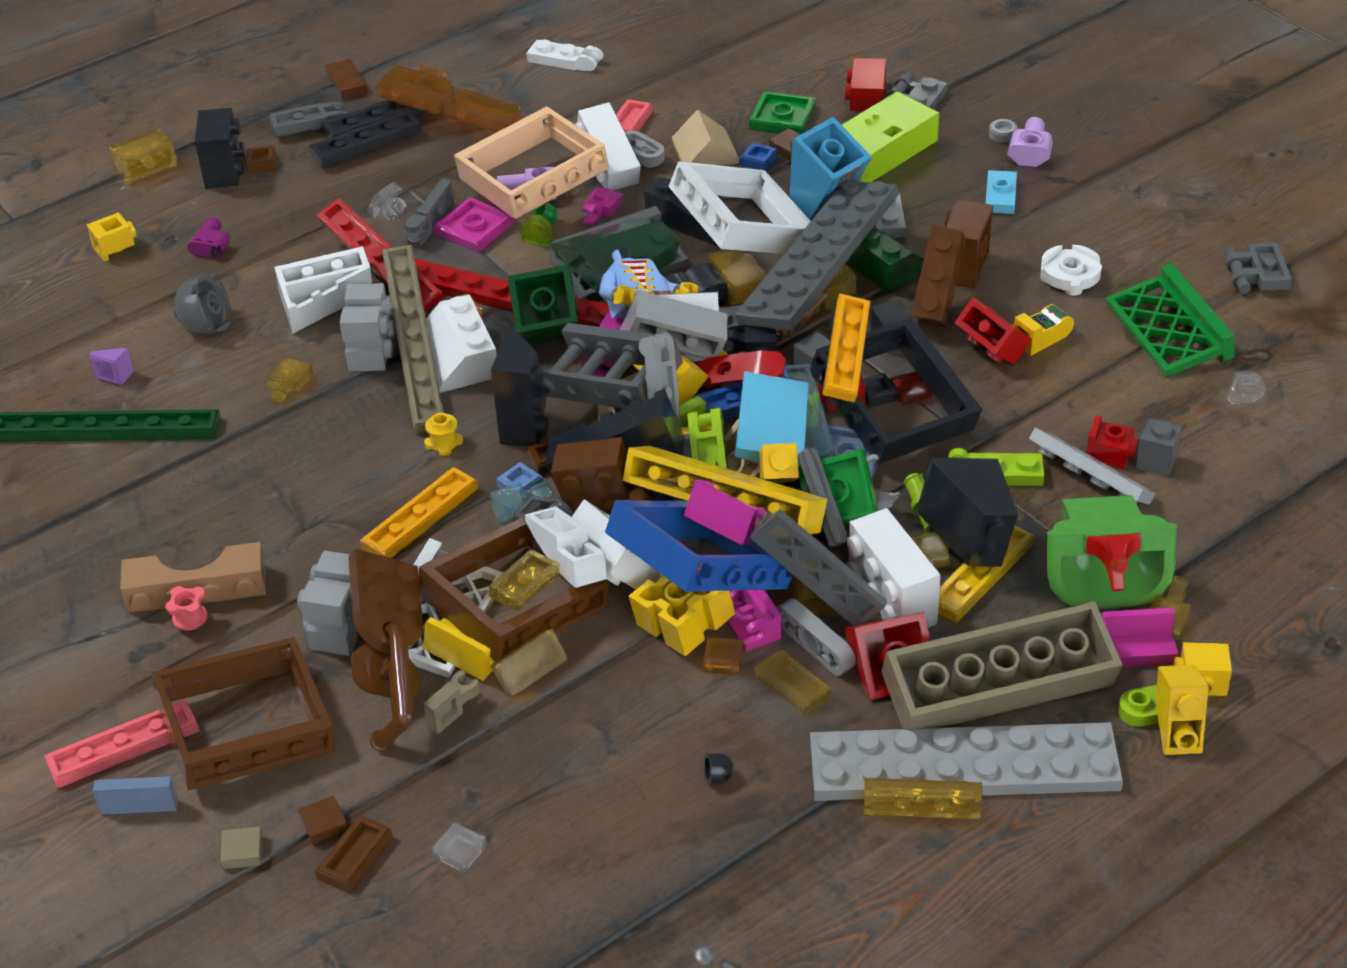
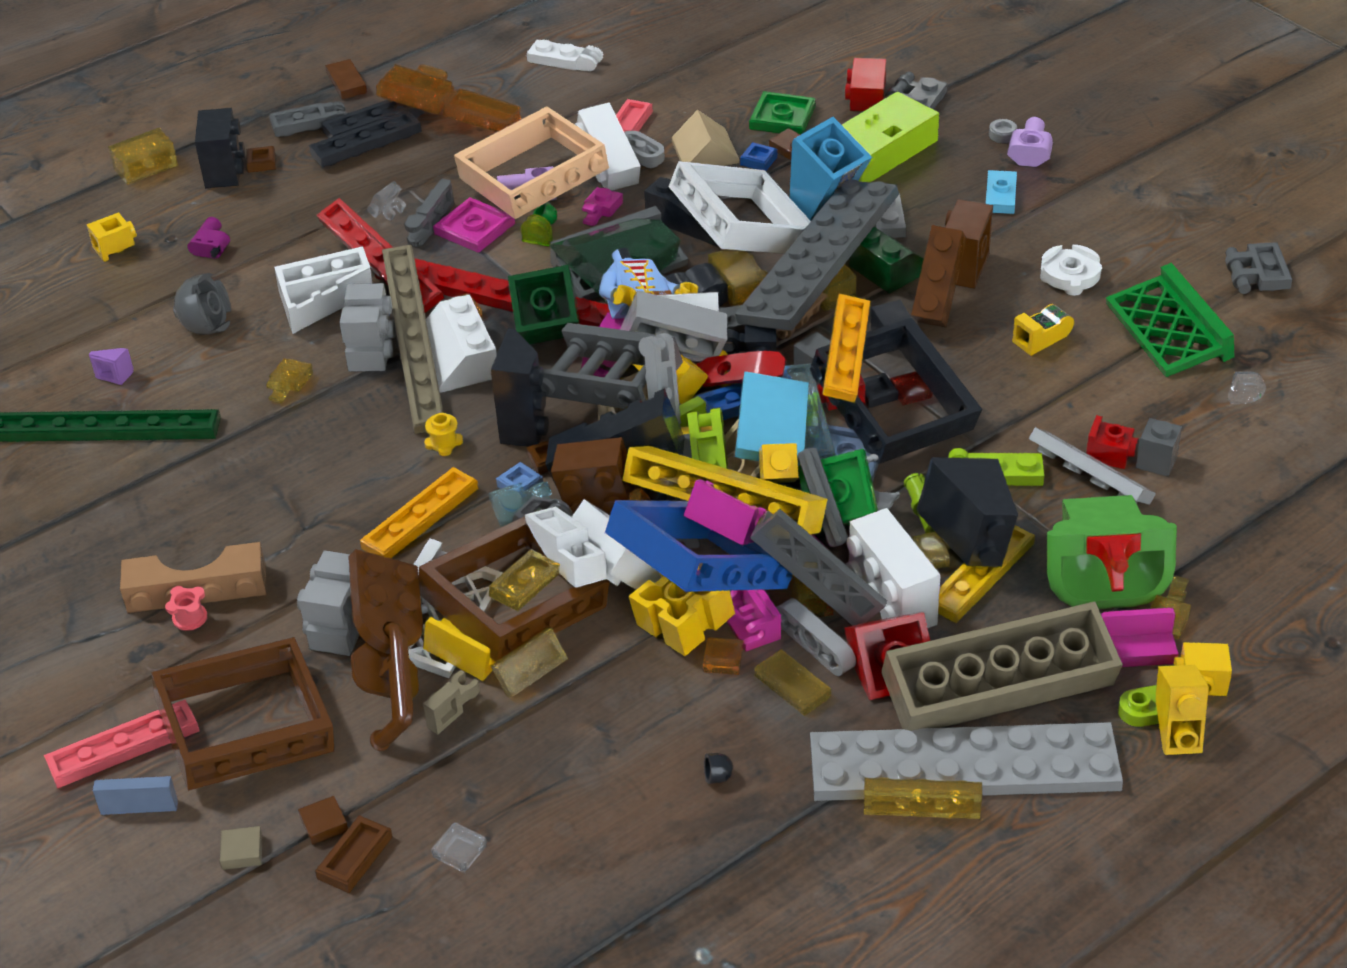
(992, 330): red brick -> none

